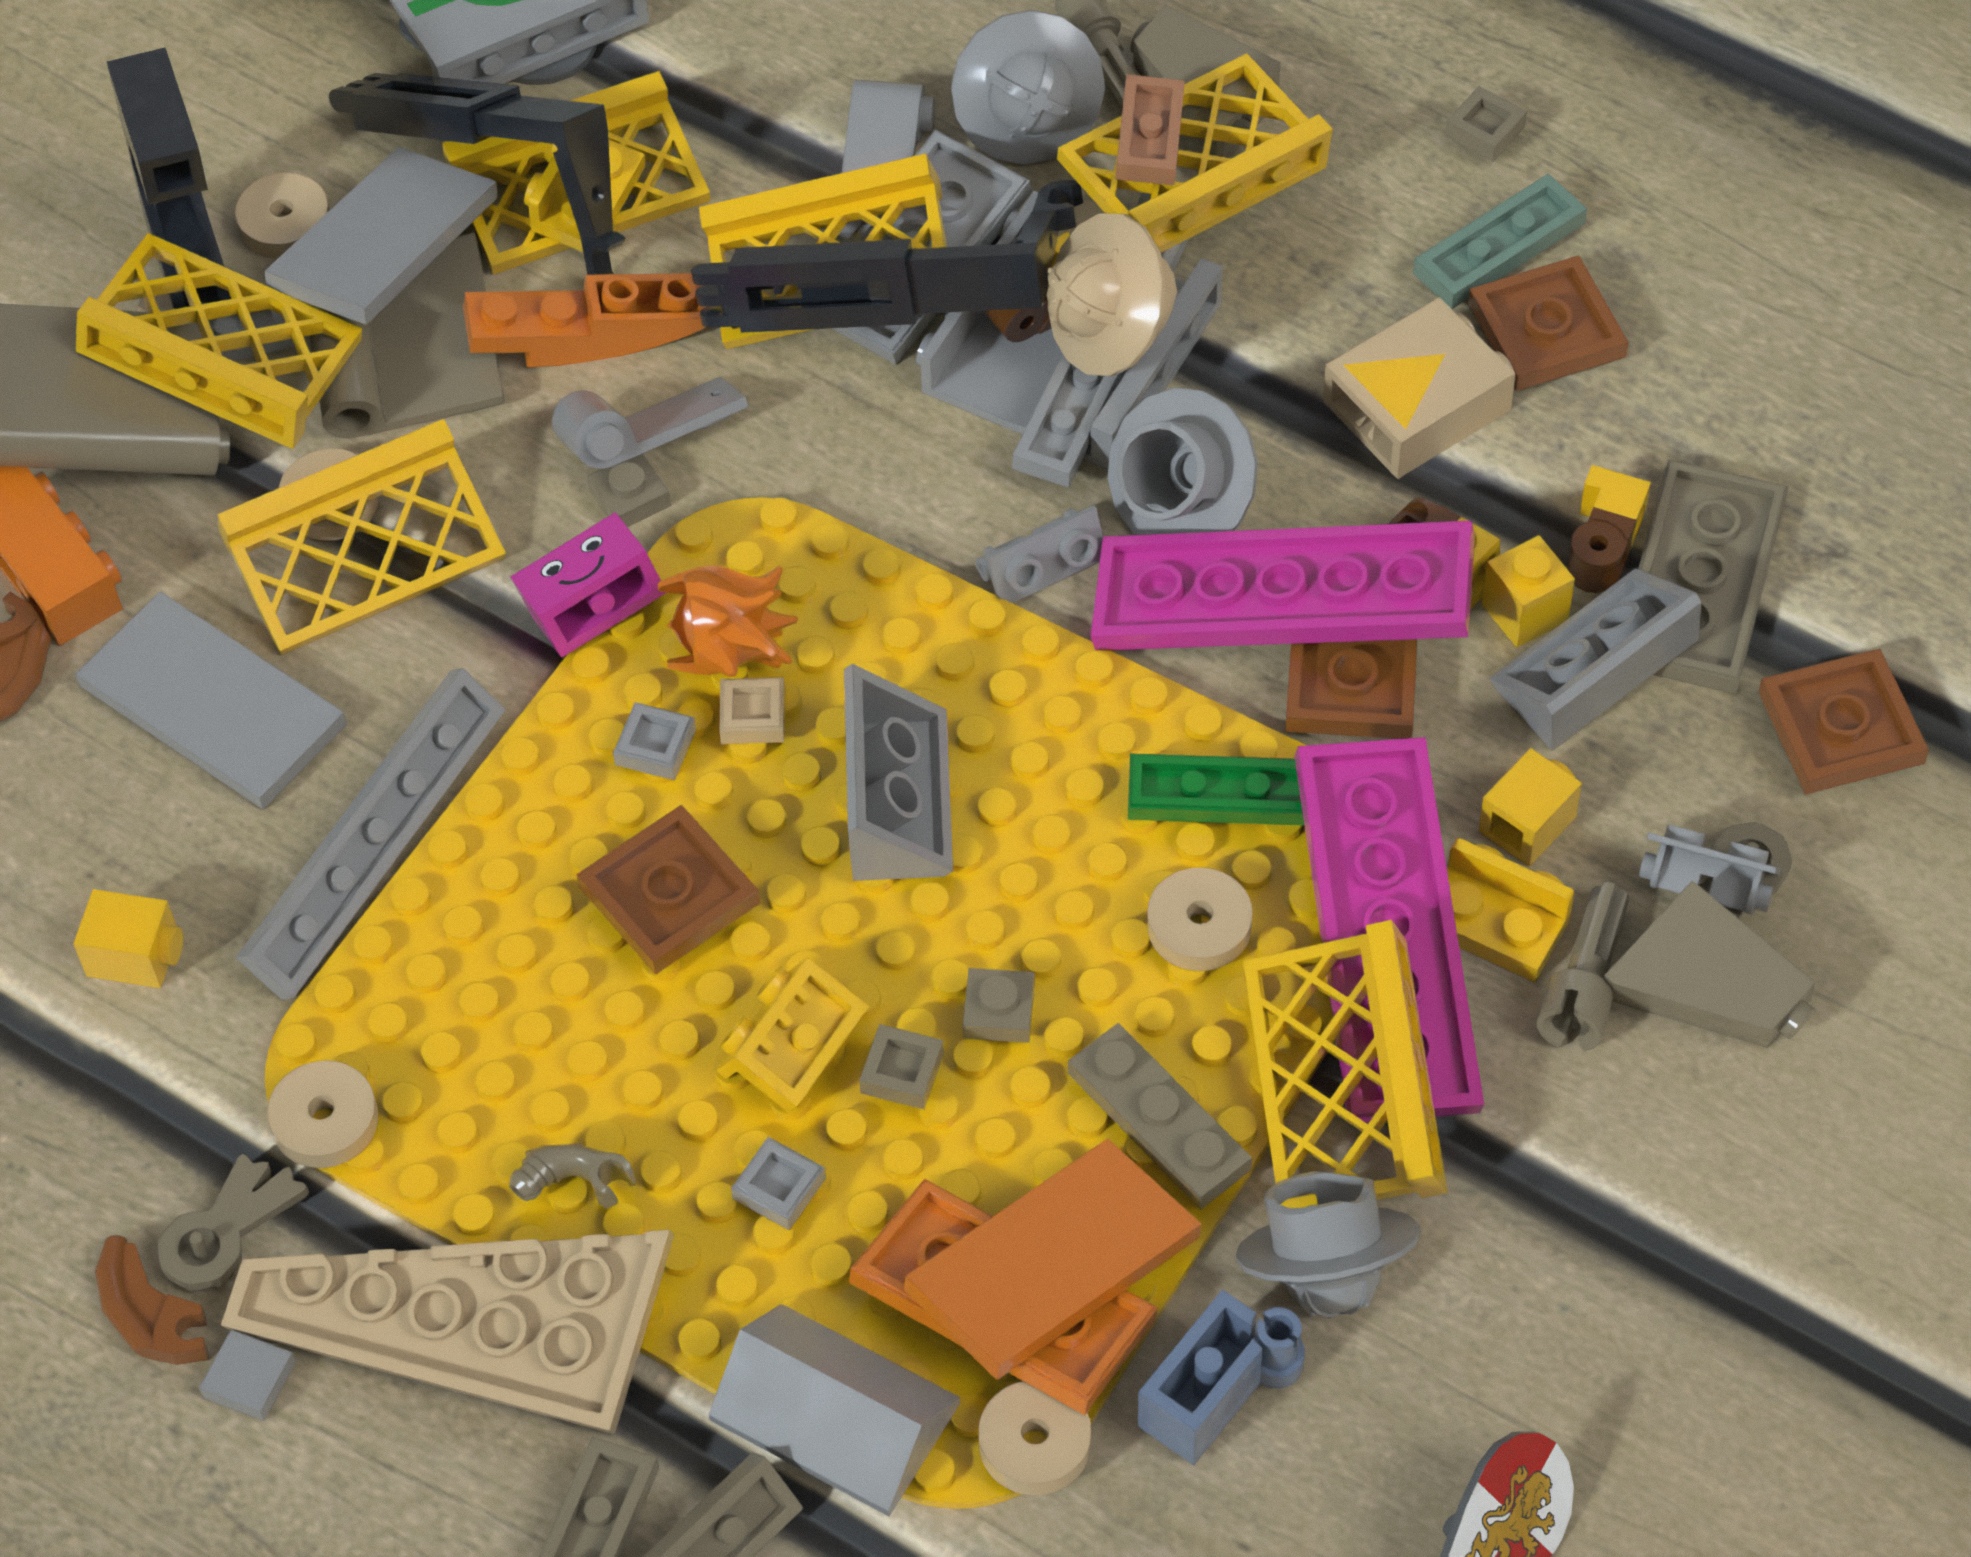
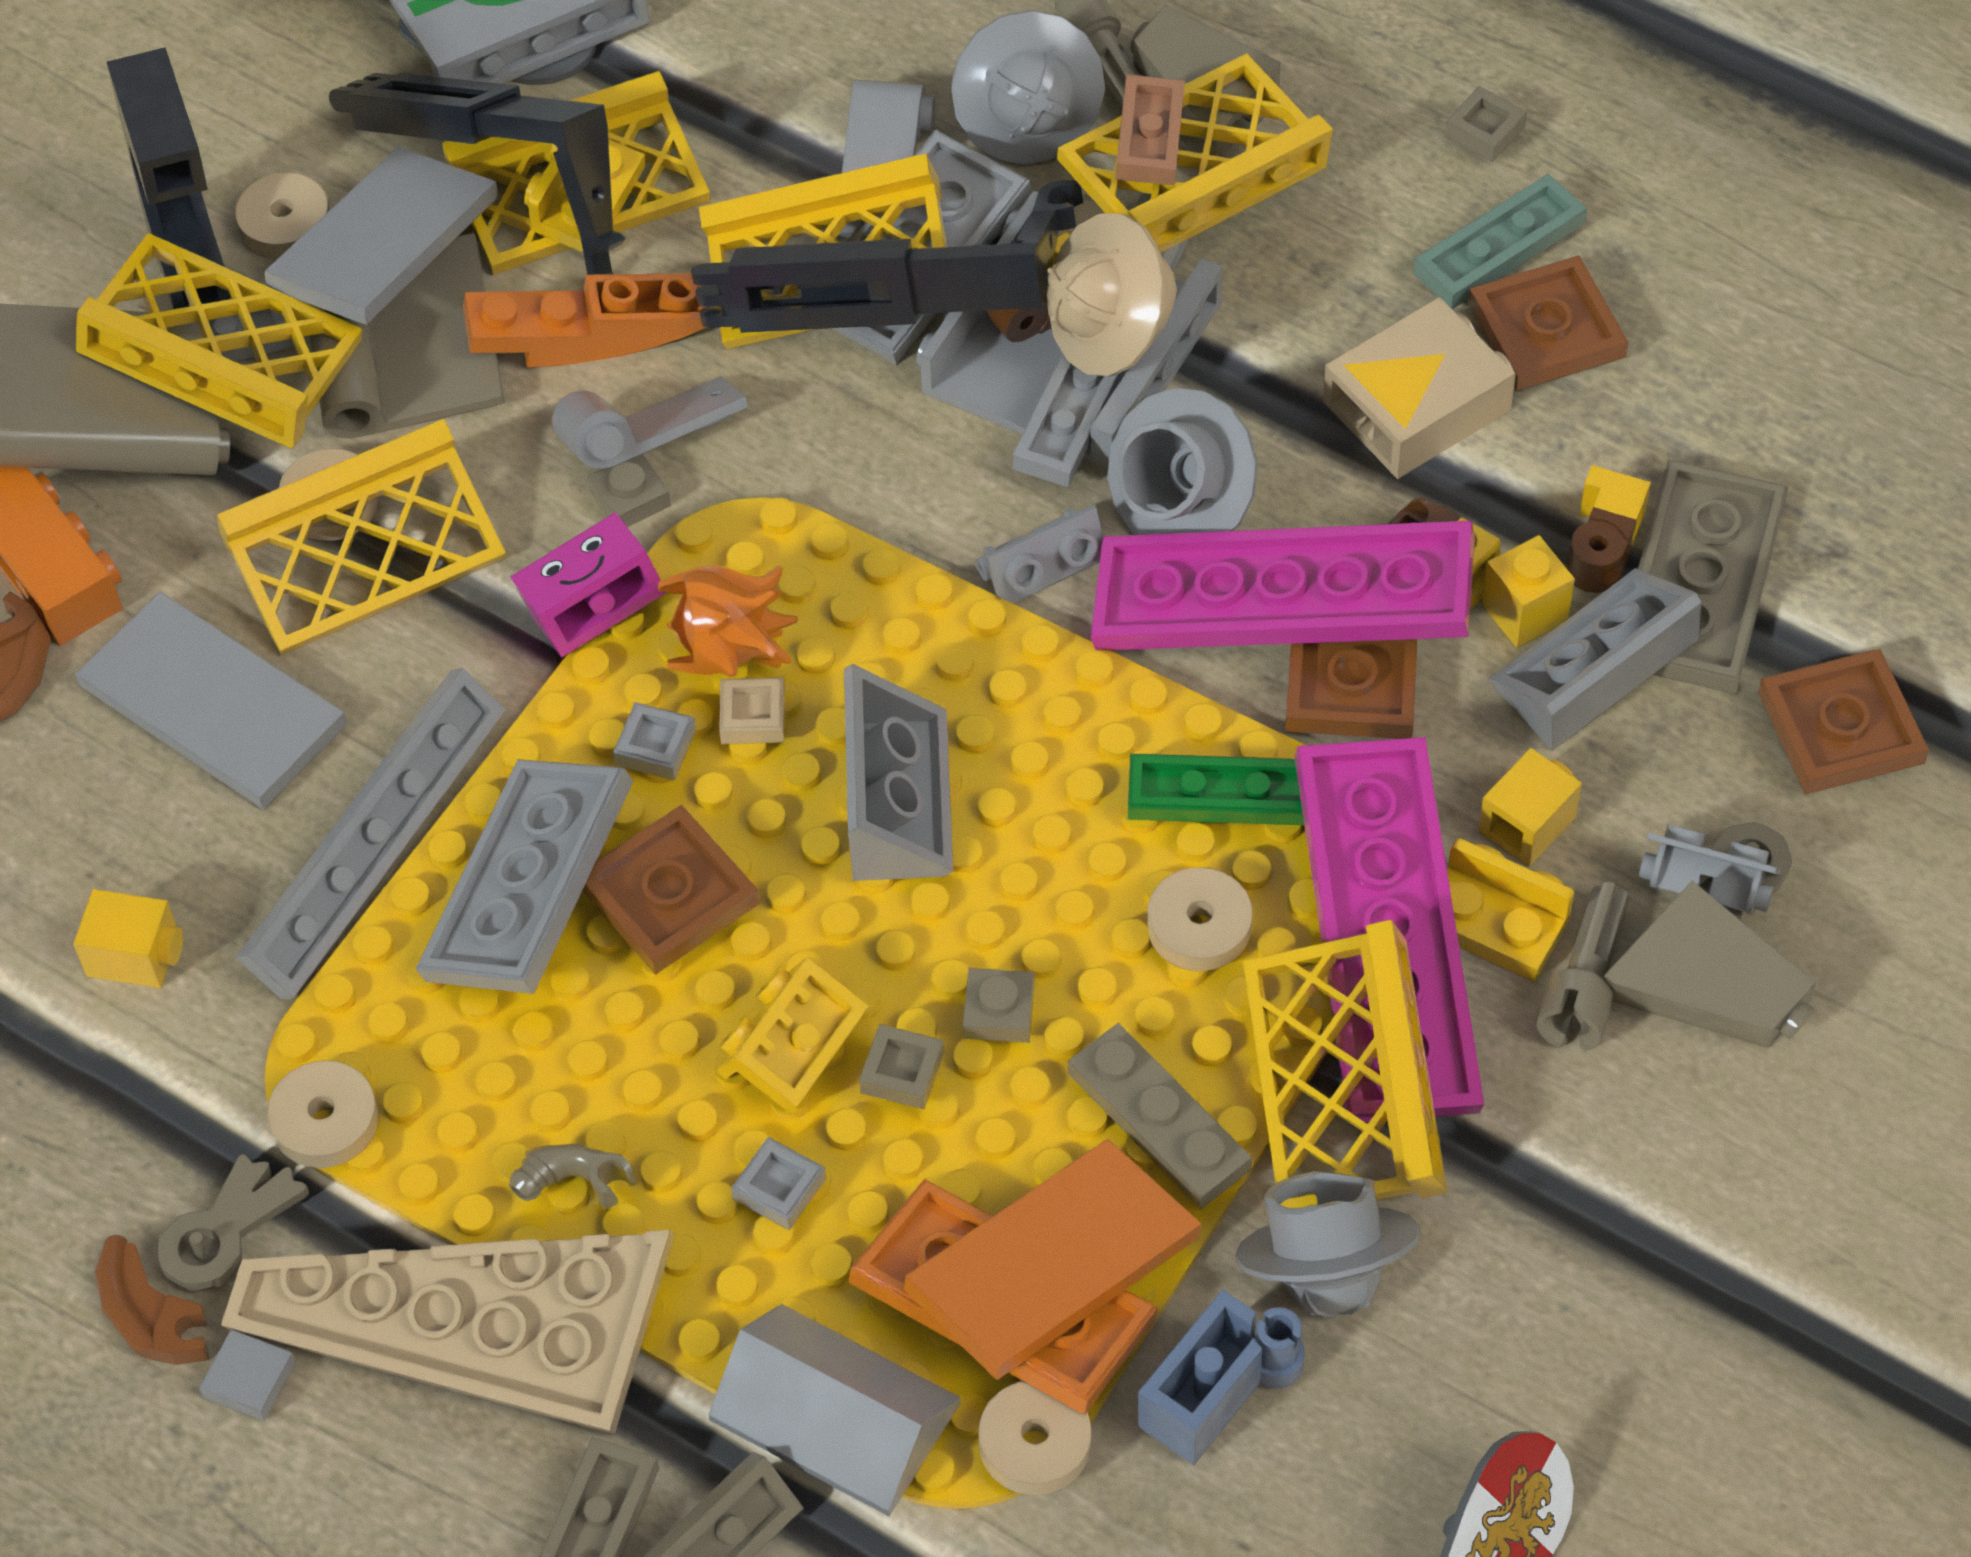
(525, 876): none -> light grey tile

